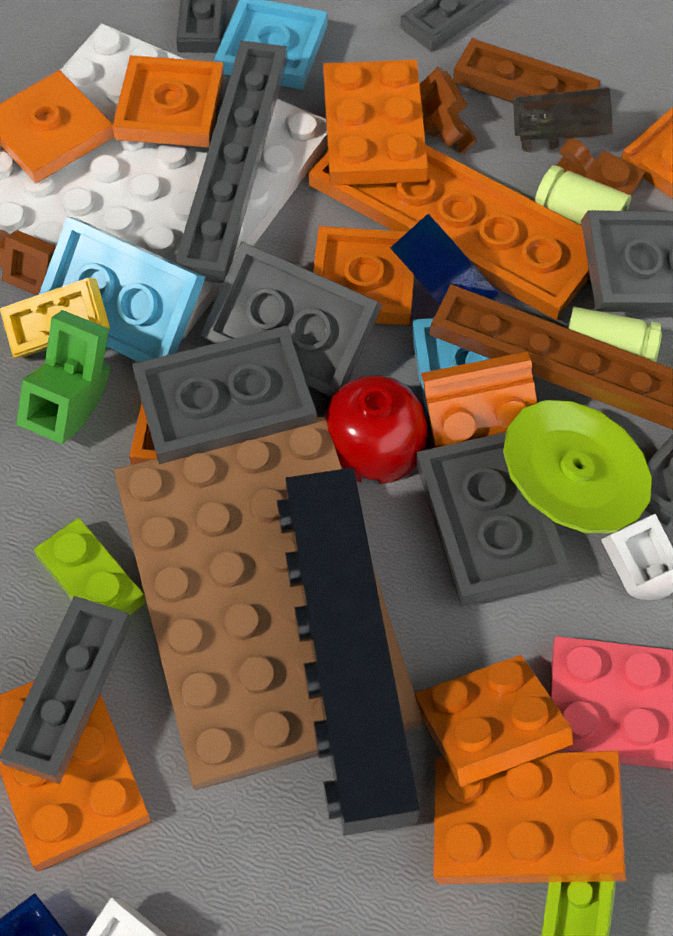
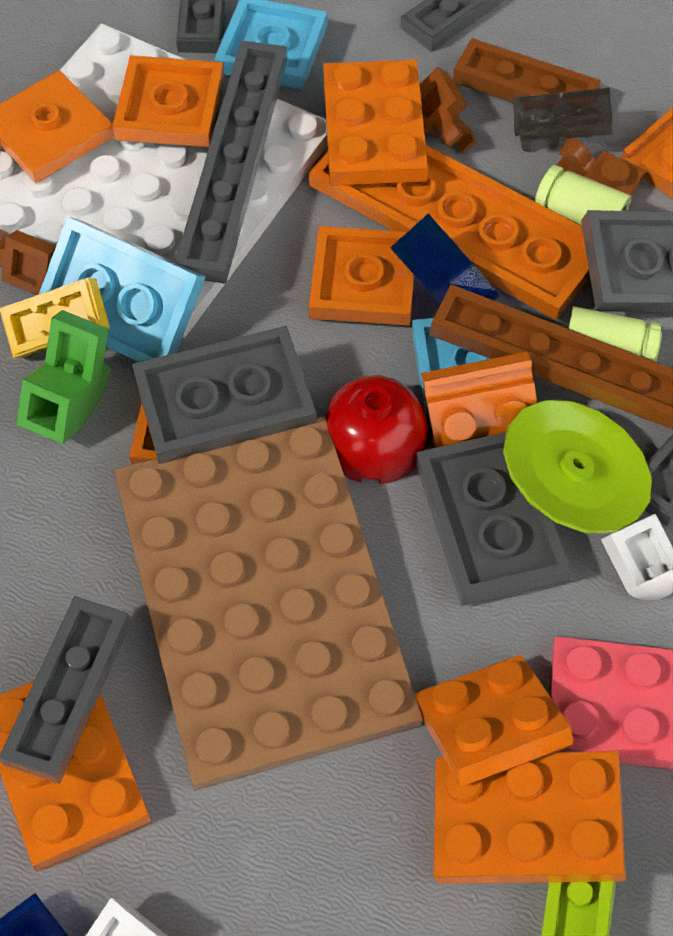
(87, 569): lime plate -> none
(322, 317): dark grey plate -> none
(350, 654): black brick -> none

